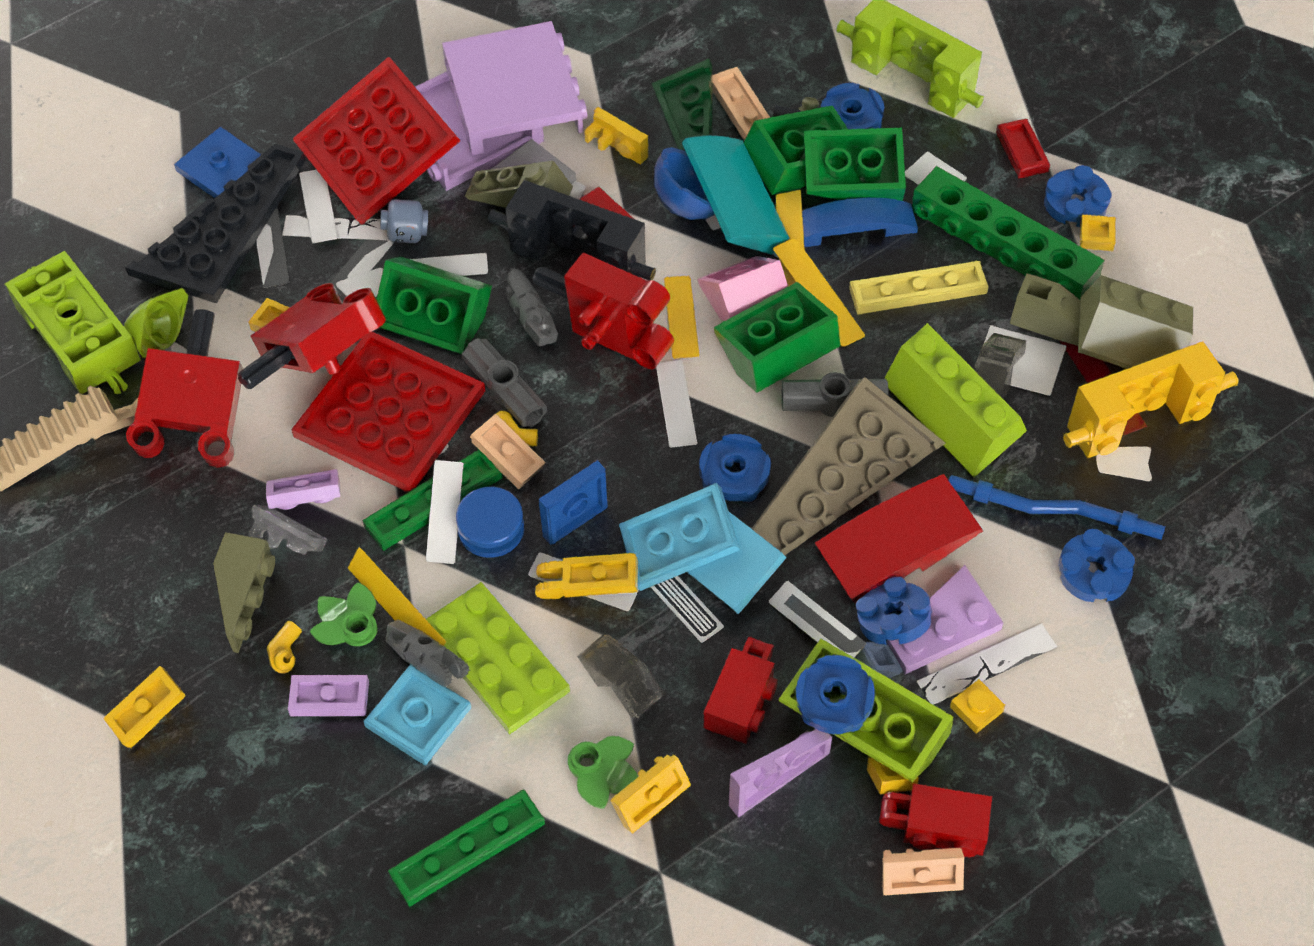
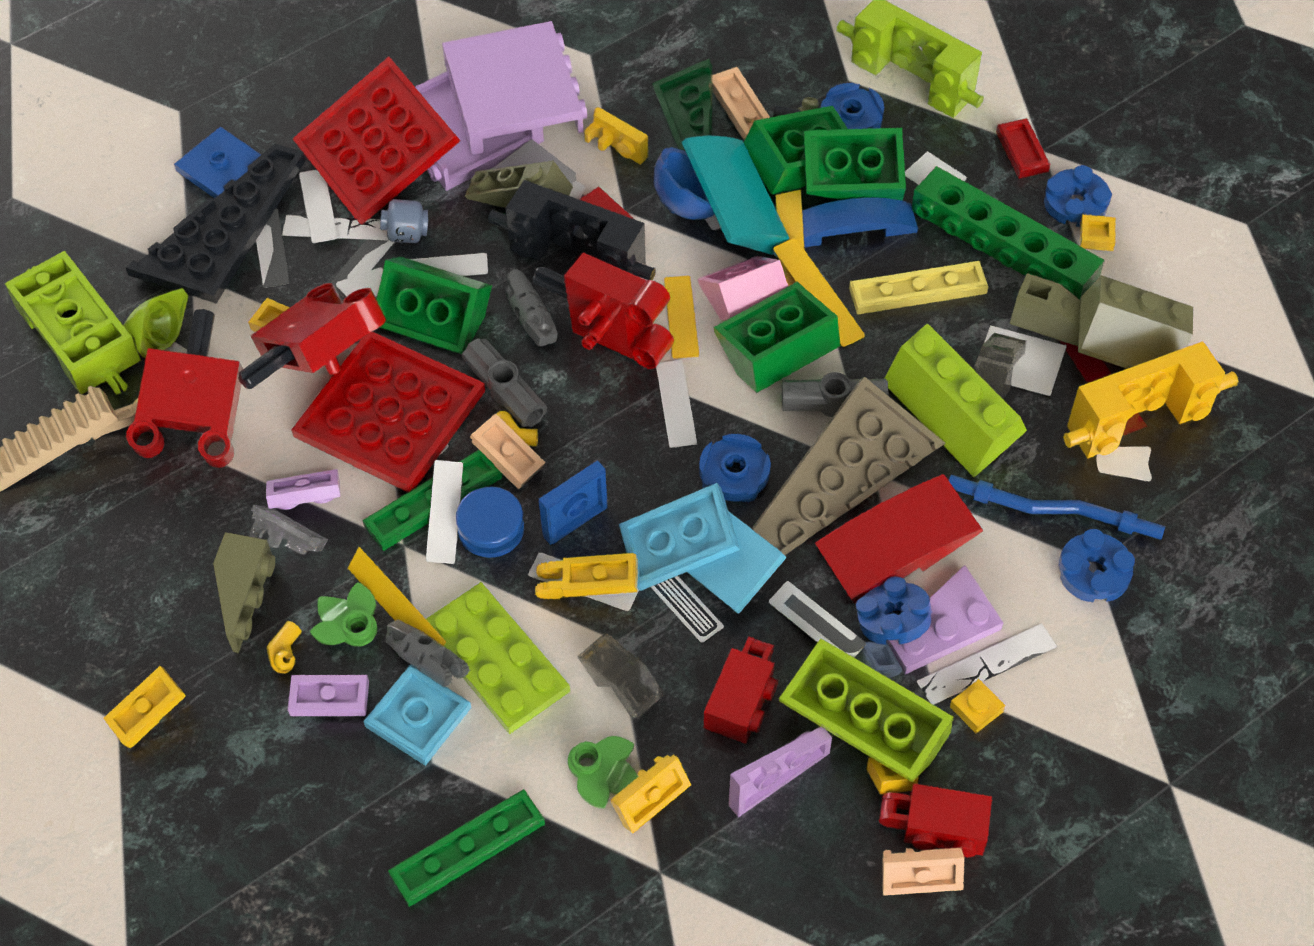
(832, 717): blue plate -> none

